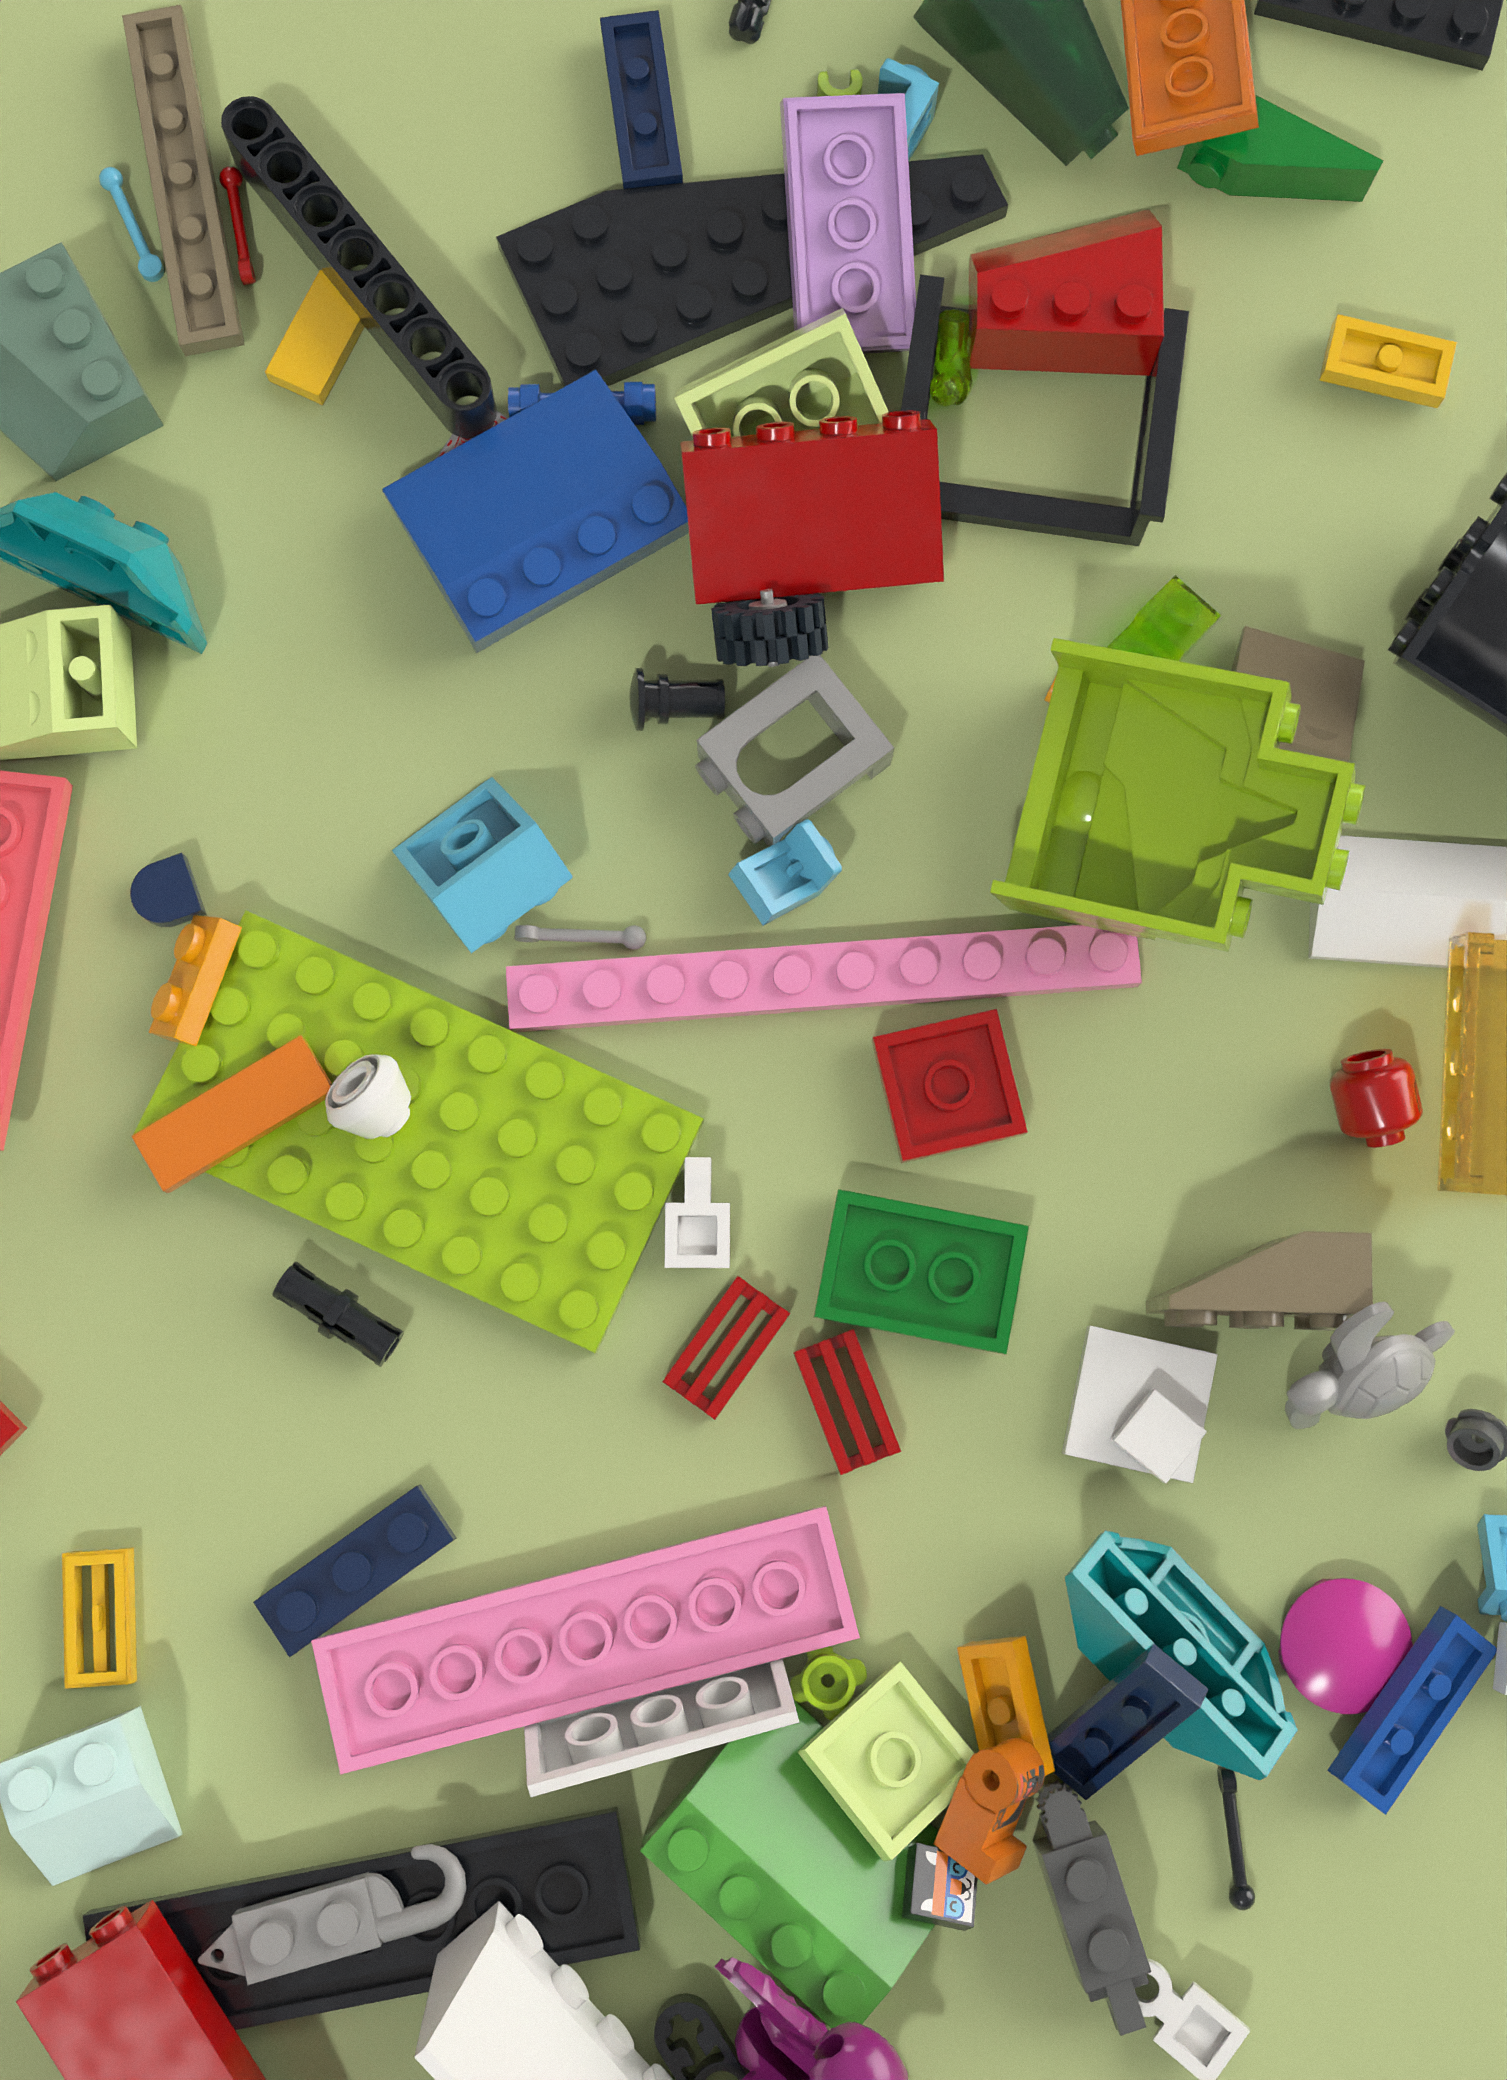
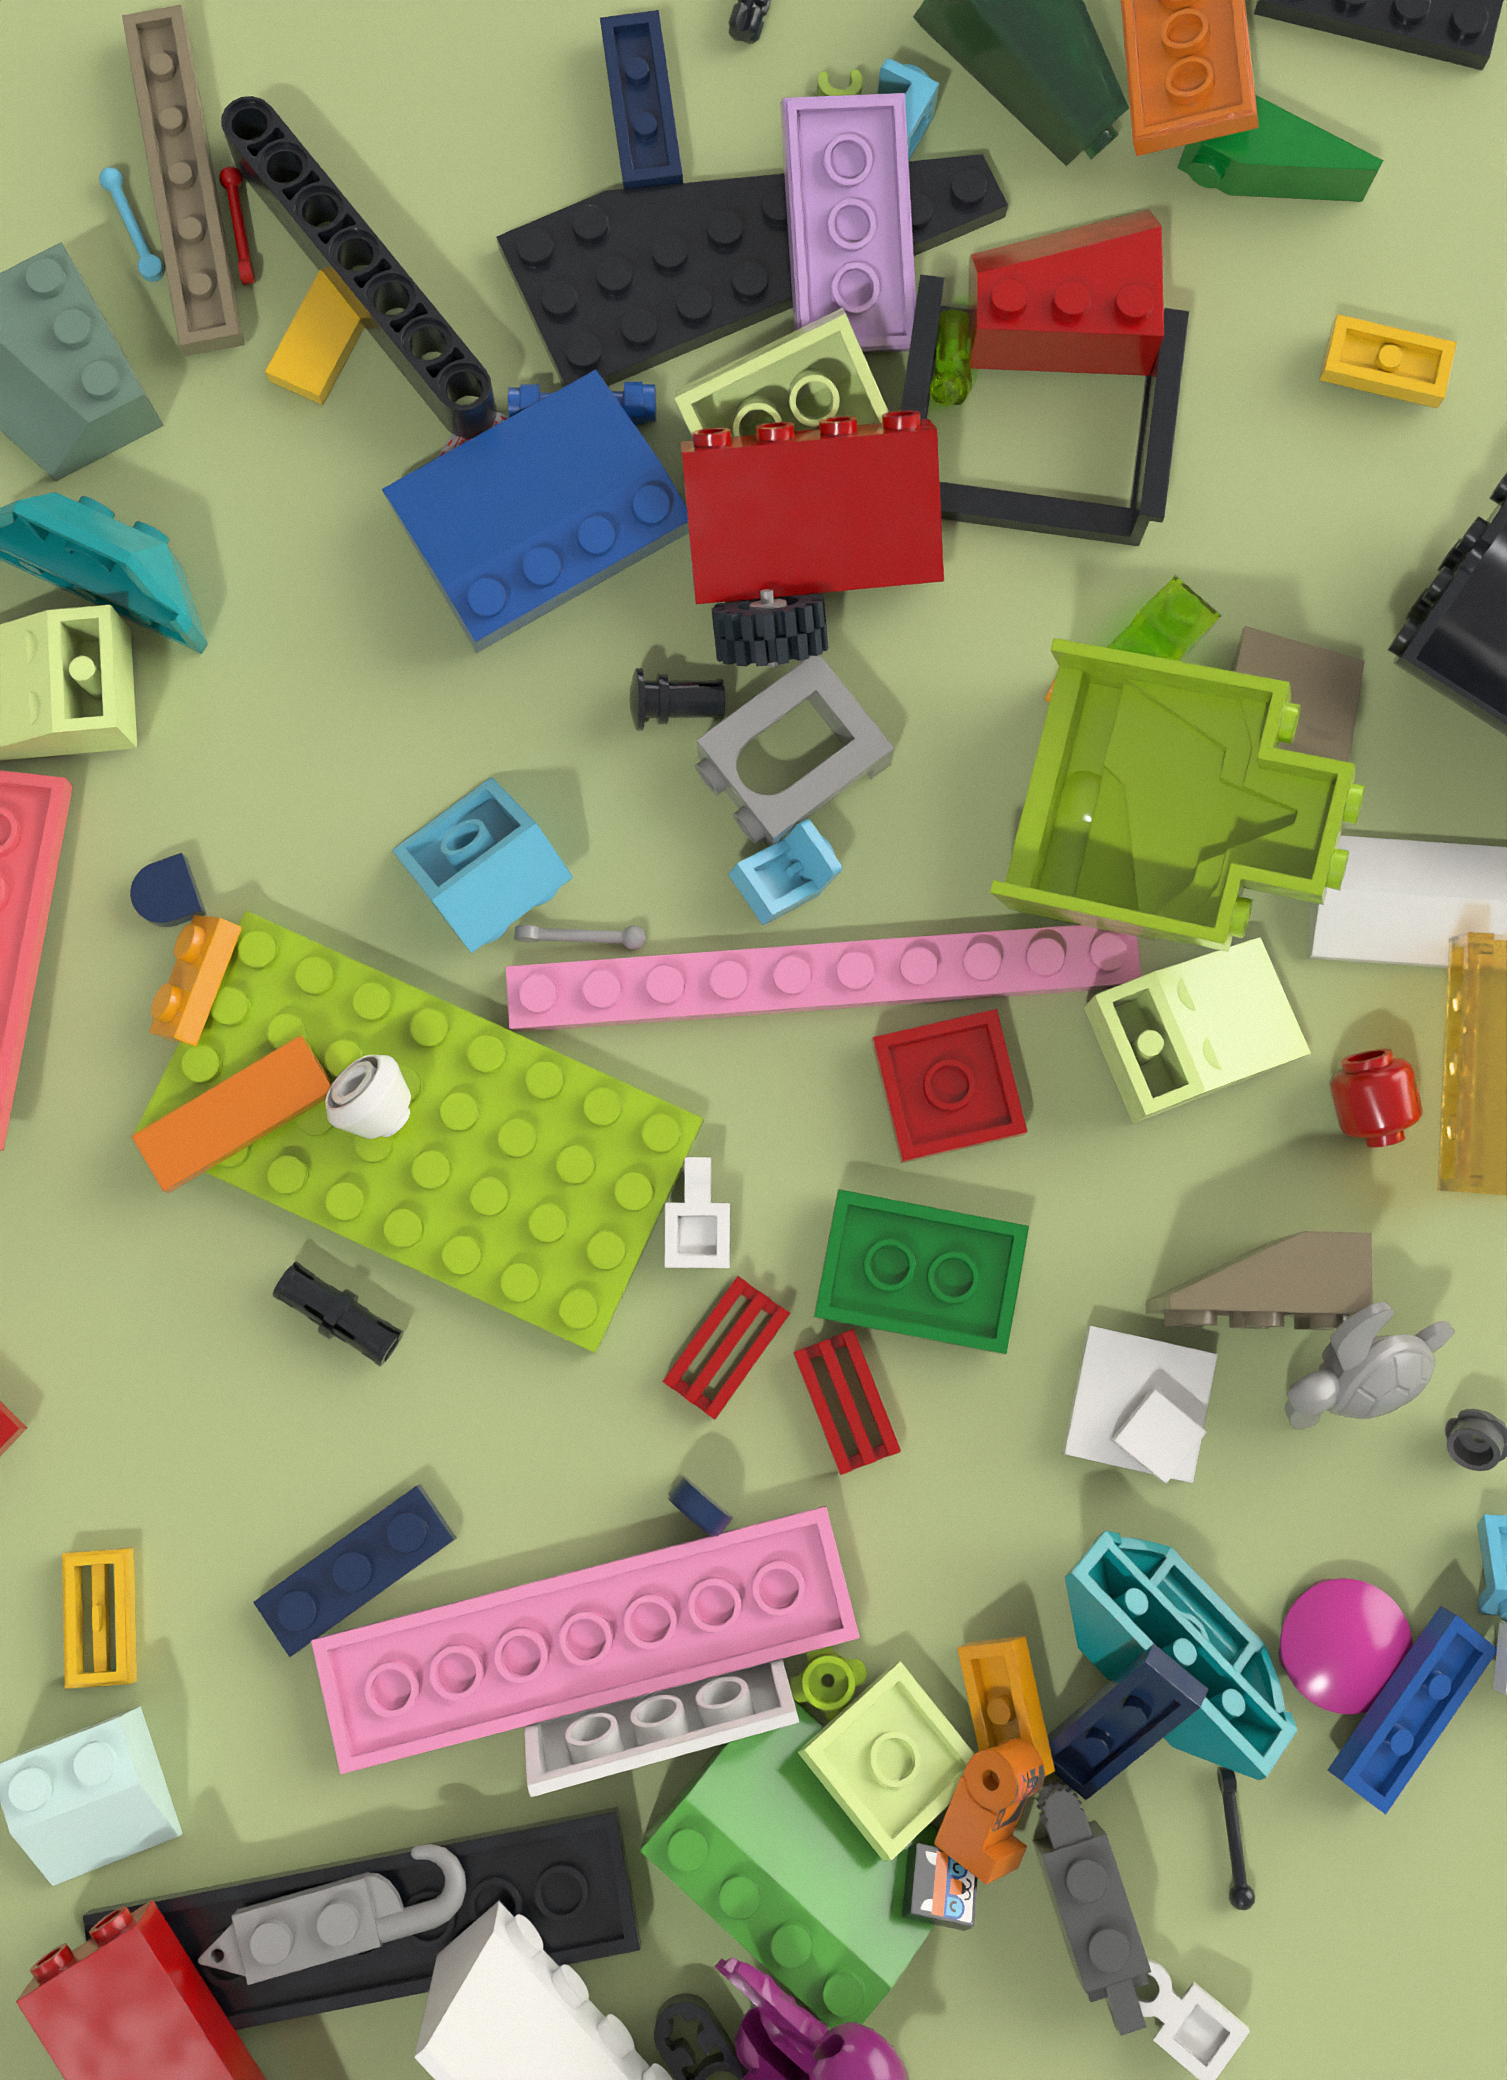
(699, 1507): none -> dark blue tile
(1195, 1028): none -> yellowish green slope

